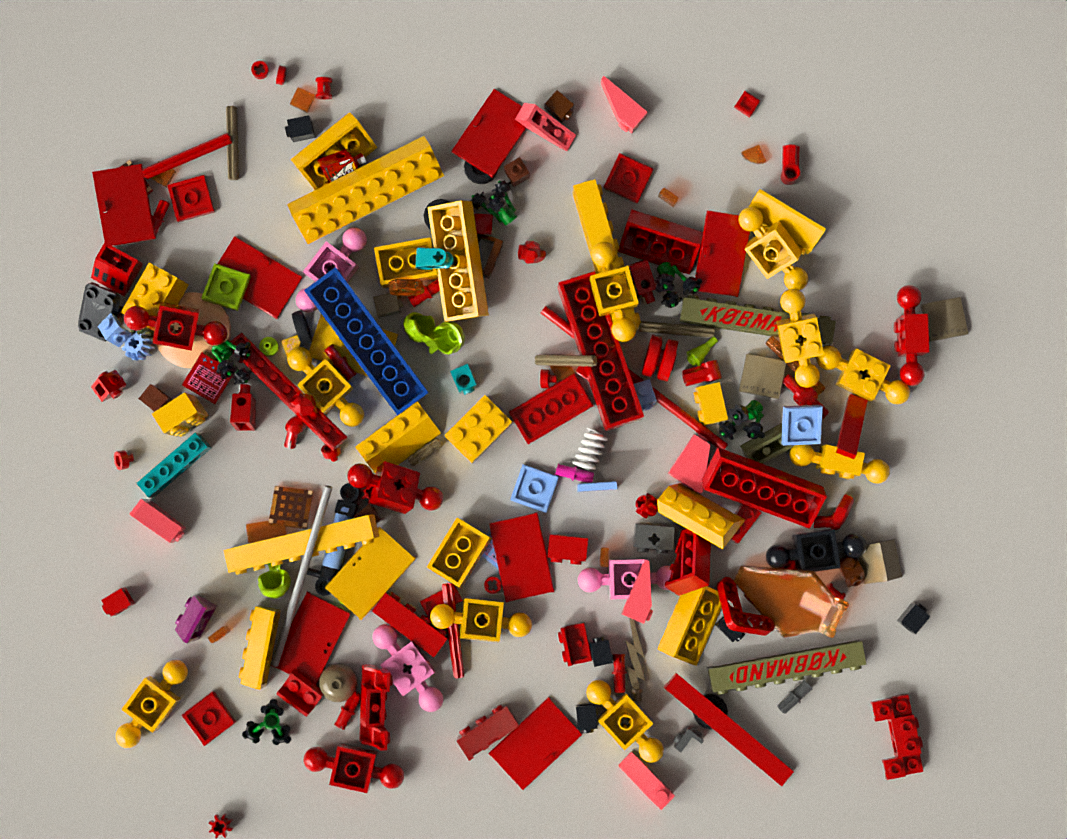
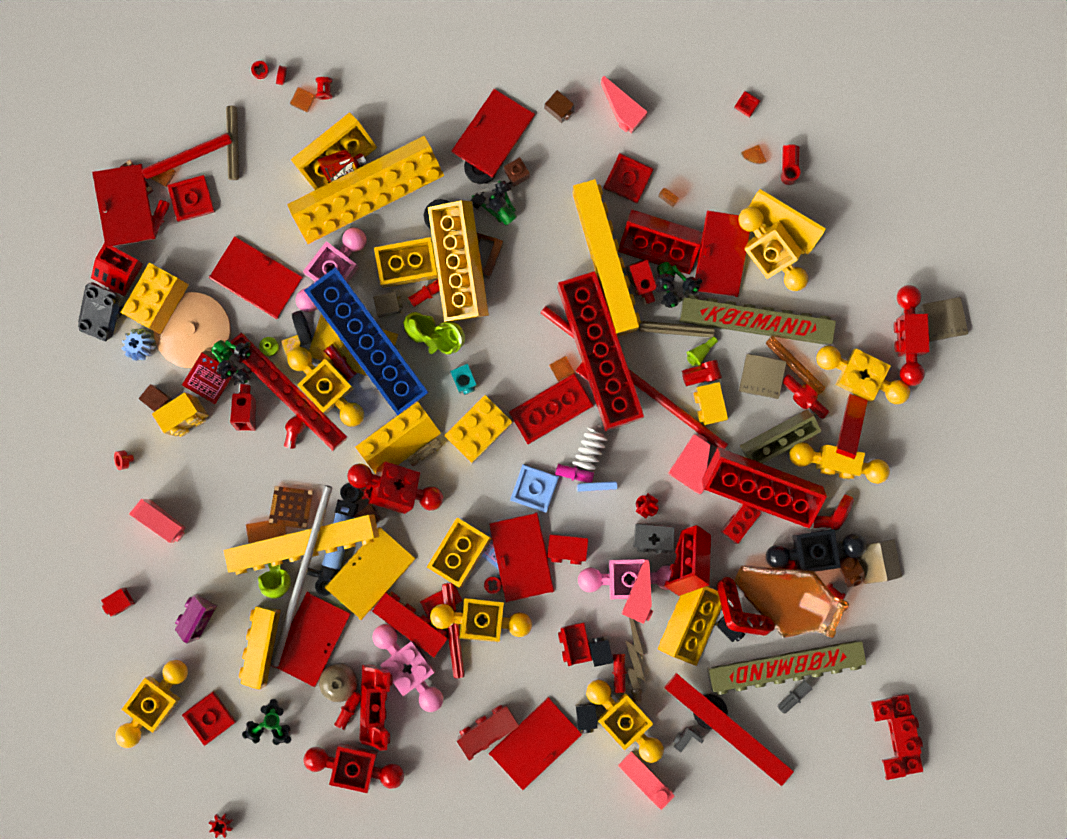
(108, 385): red brick -> none
(113, 330): light blue bracket -> none
(138, 318): red brick -> none
(173, 465): teal brick -> none
(219, 634): clear orange tile -> none
(226, 287): lime tile -> none
(300, 129): black brick -> none
(300, 693): red bracket -> none
(304, 404): red rock -> none
(329, 454): red tile -> none
(406, 287): clear orange beam -> none
(431, 259): teal piece -> none
(483, 223): red slope -> none
(531, 252): red rock -> none
(545, 126): coral slope -> none
(546, 378): red tile -> none
(566, 360): dark tan axle -> none
(603, 255): yellow brick -> none
(604, 553): clear orange tile -> none
(645, 394): light blue bracket -> none
(660, 358): red wheel -> none
(699, 514): yellow slope -> none
(744, 413): black plant -> none
(793, 350): yellow brick -> none
(802, 425): light blue tile -> none
(914, 617): black brick -> none

